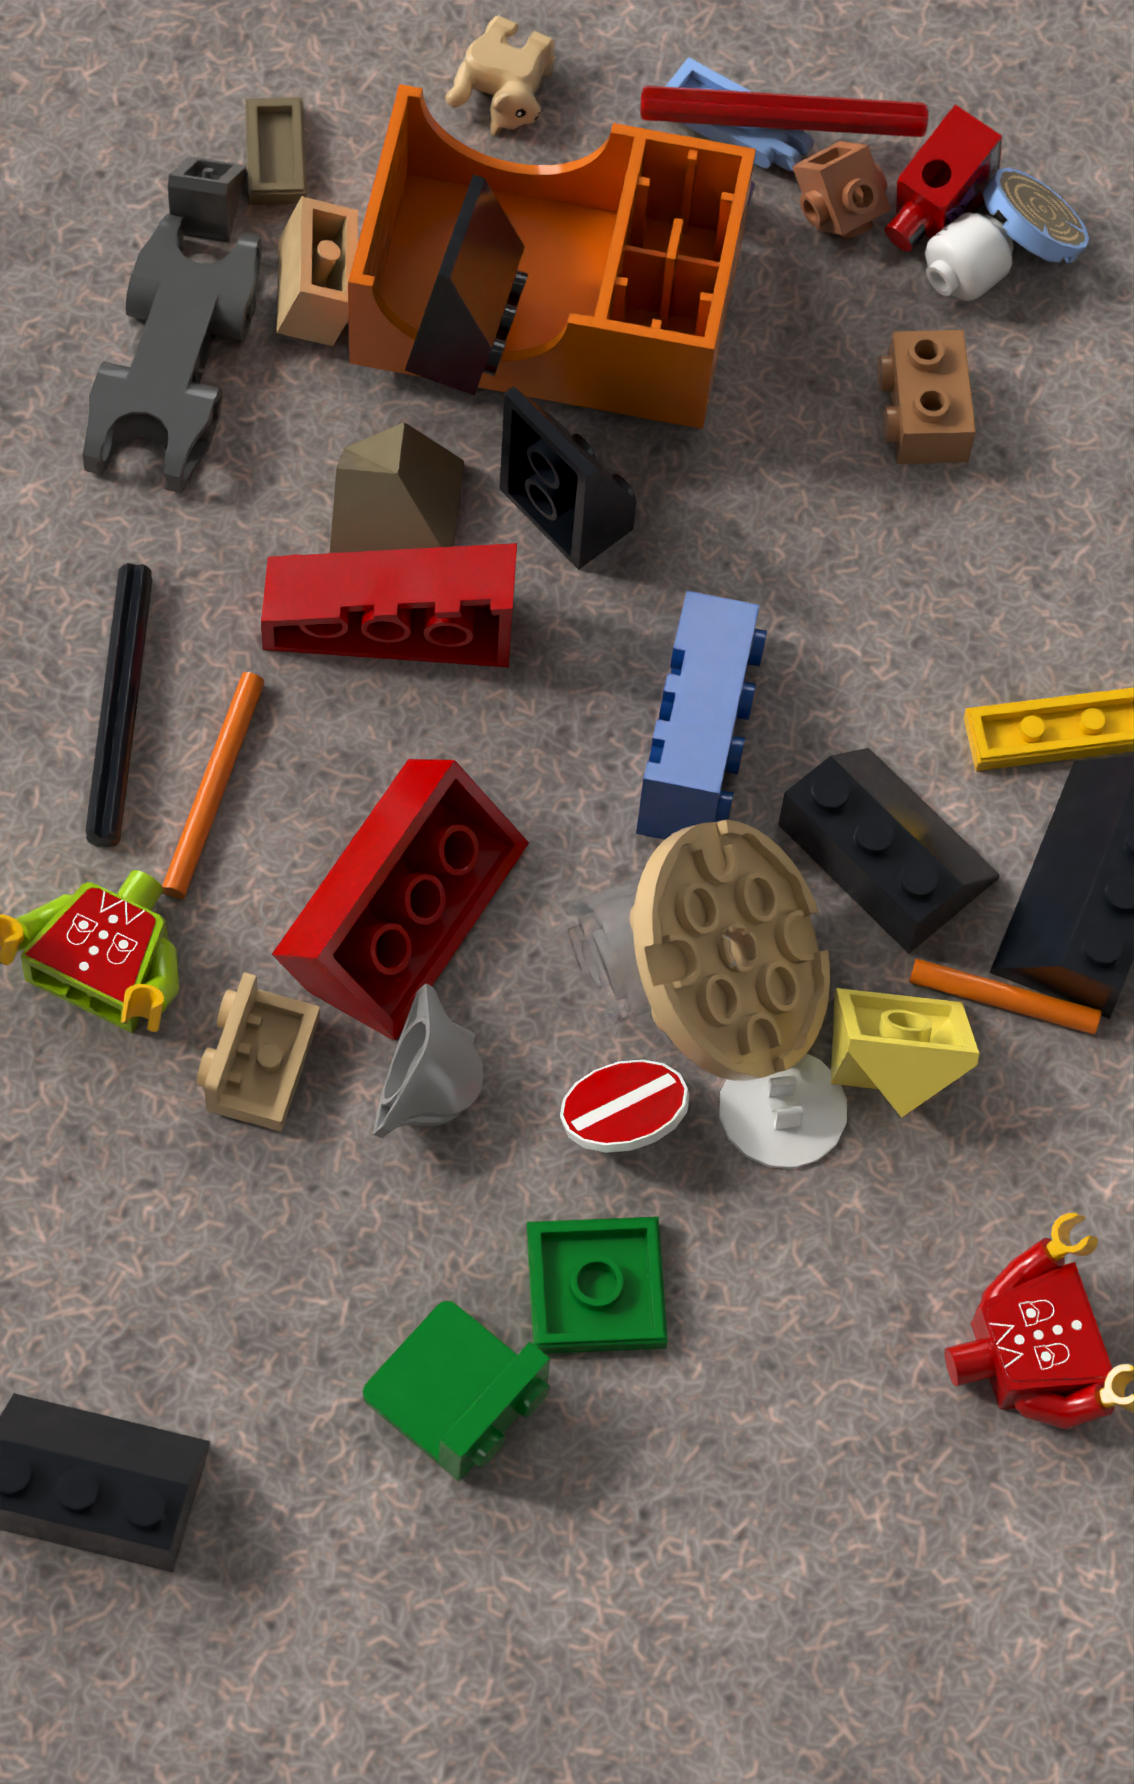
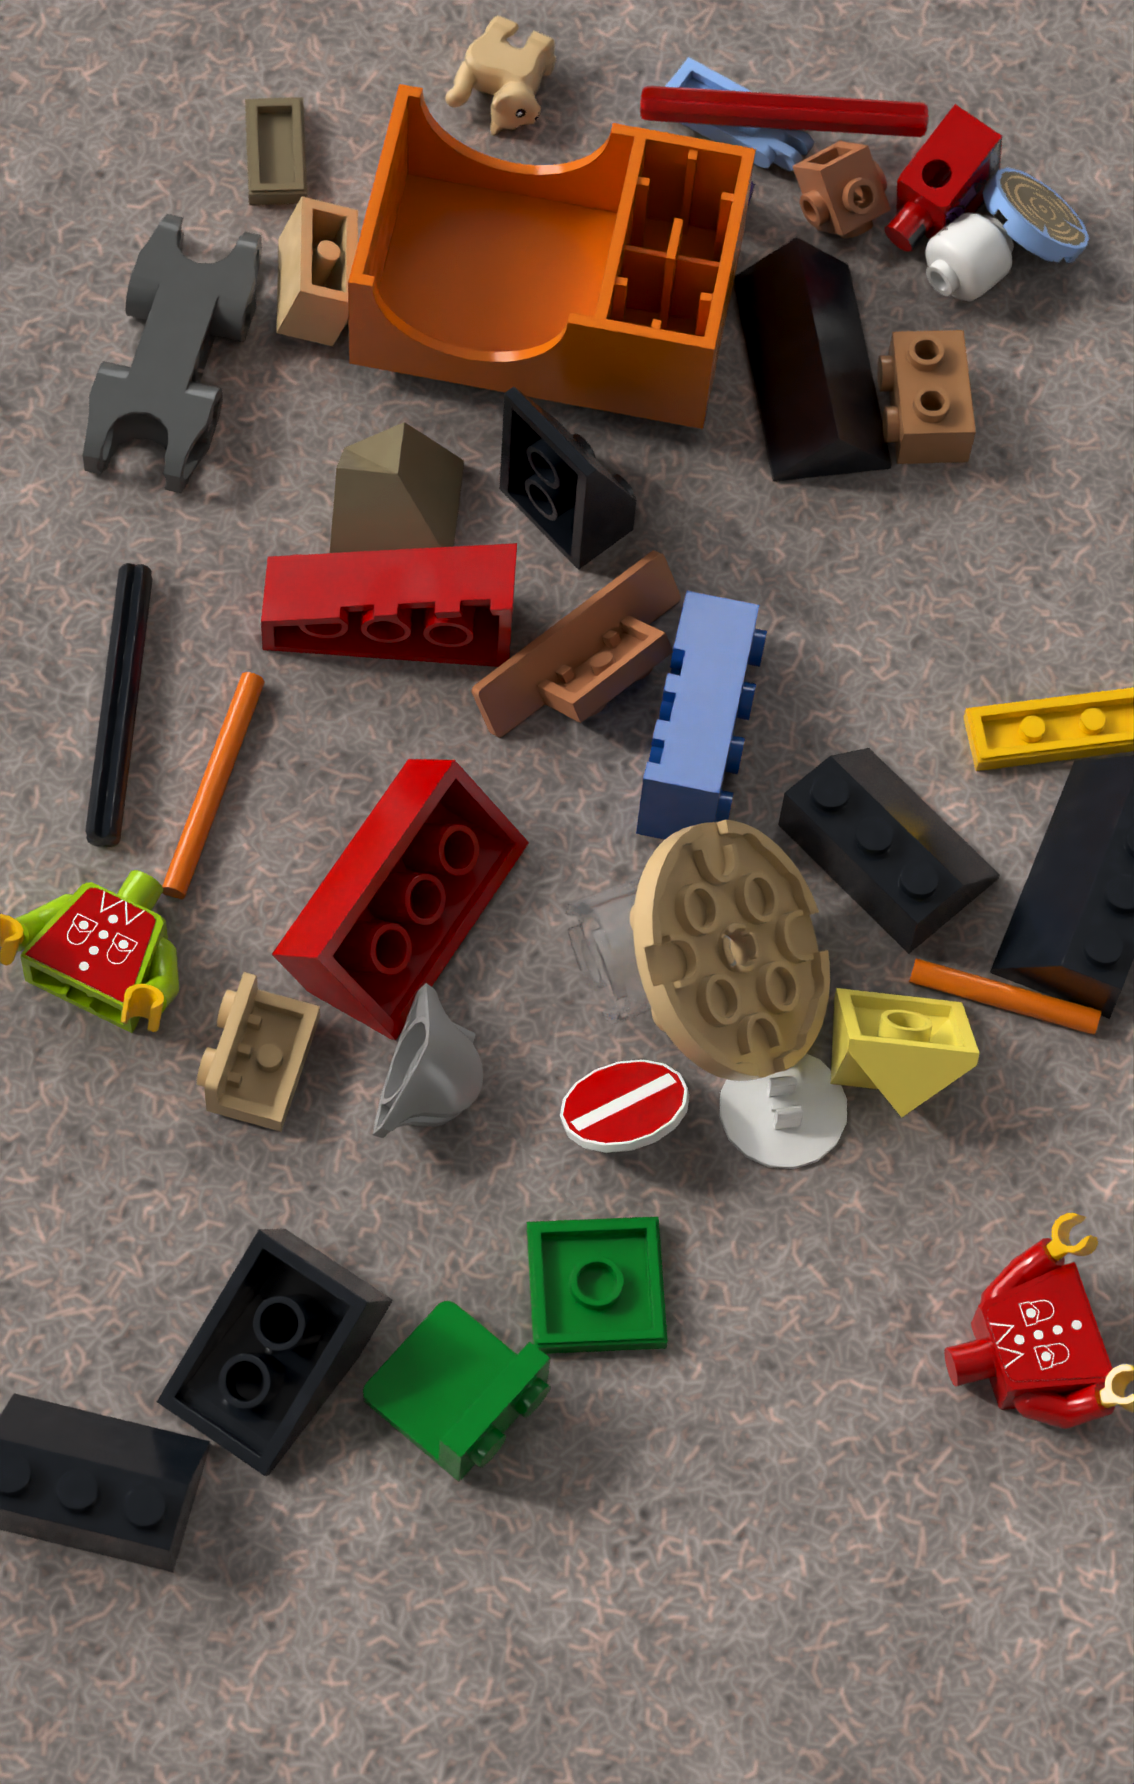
(206, 196): dark grey slope -> none
(273, 1348): none -> black slope
(472, 296): black slope -> none
(586, 653): none -> nougat bracket
(810, 365): none -> black slope

